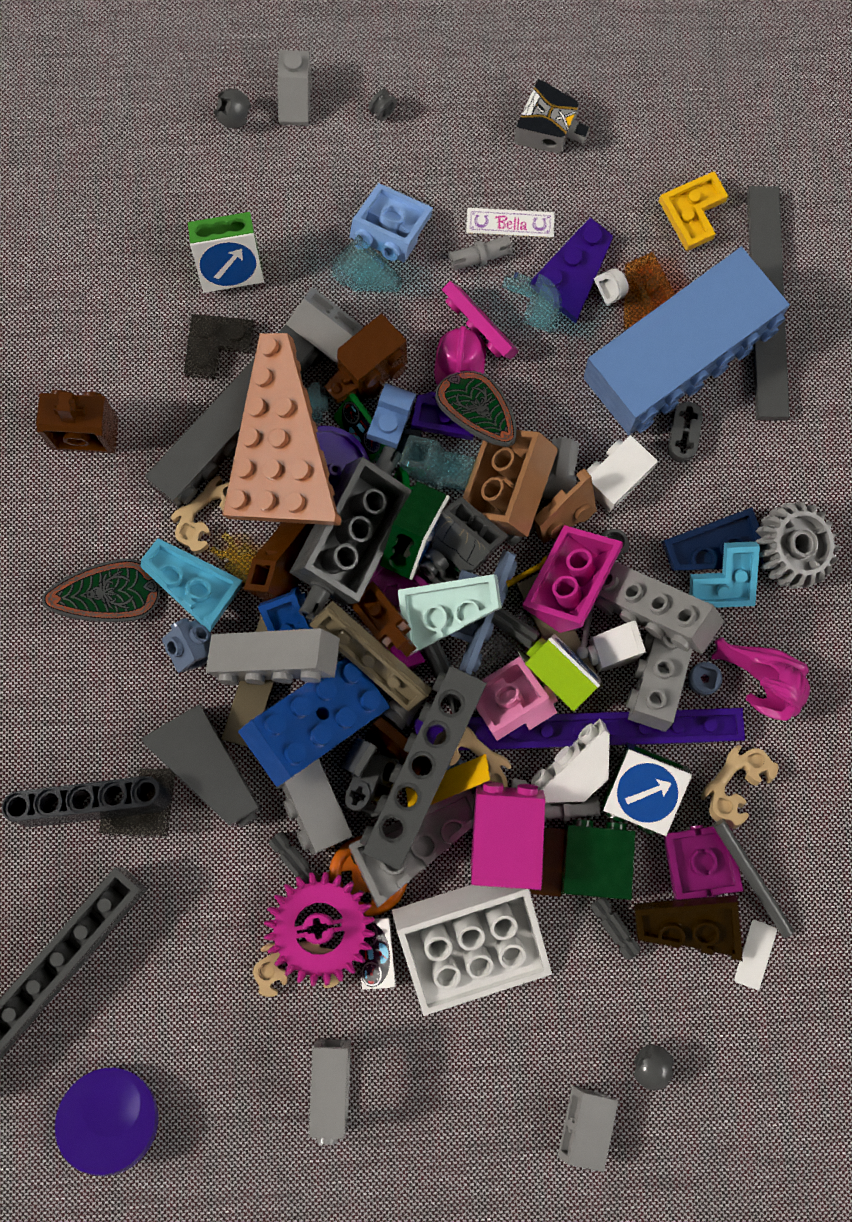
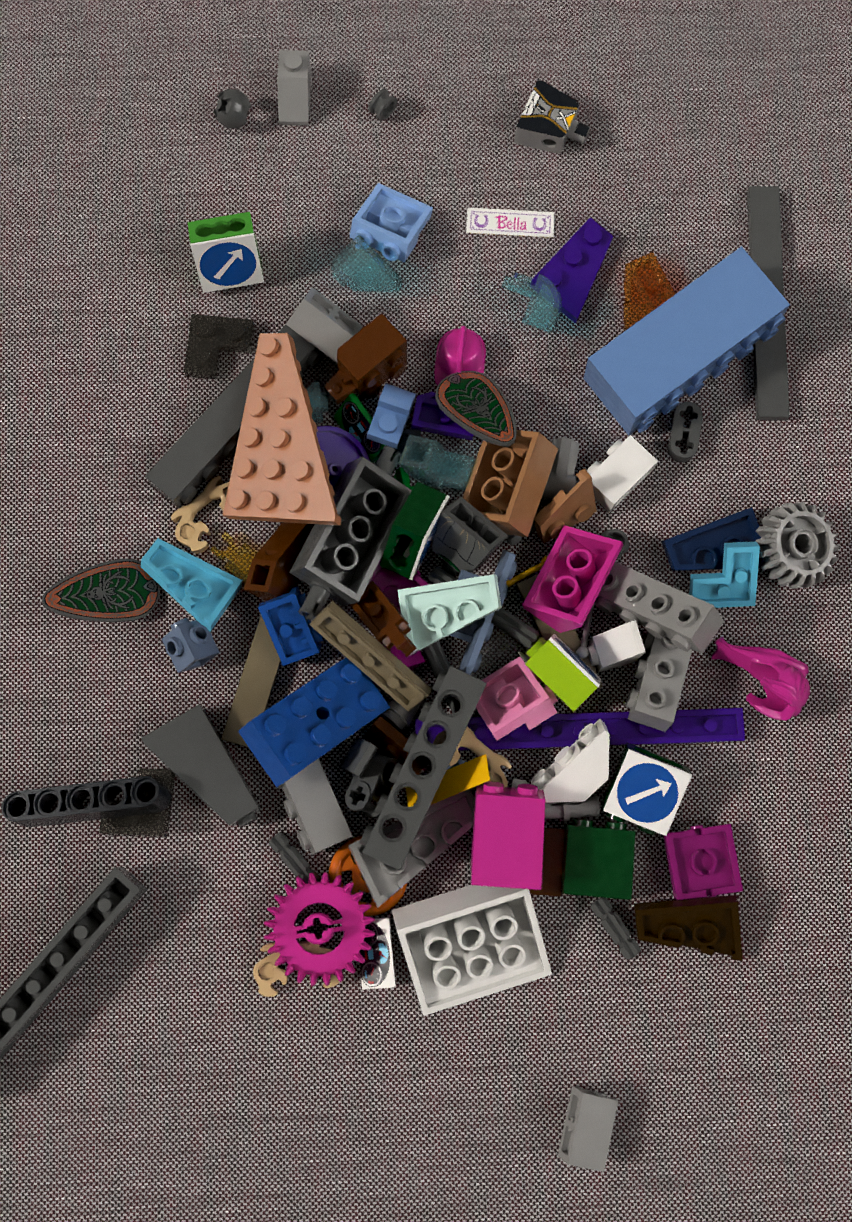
(77, 422): reddish brown hinge -> none
(106, 1122): dark purple piece -> none
(273, 656): light grey brick -> none
(330, 1090): light grey window -> none
(433, 564): dark grey plate -> none
(479, 321): dark pink plate -> none
(480, 253): light grey pin -> none
(612, 285): white tile -> none
(653, 1067): dark grey piece -> none
(687, 206): yellow plate -> none
(705, 678): sand blue tile -> none
(725, 807): tan helmet -> none
(753, 878): dark grey bar -> none
(755, 954): white sticker -> none

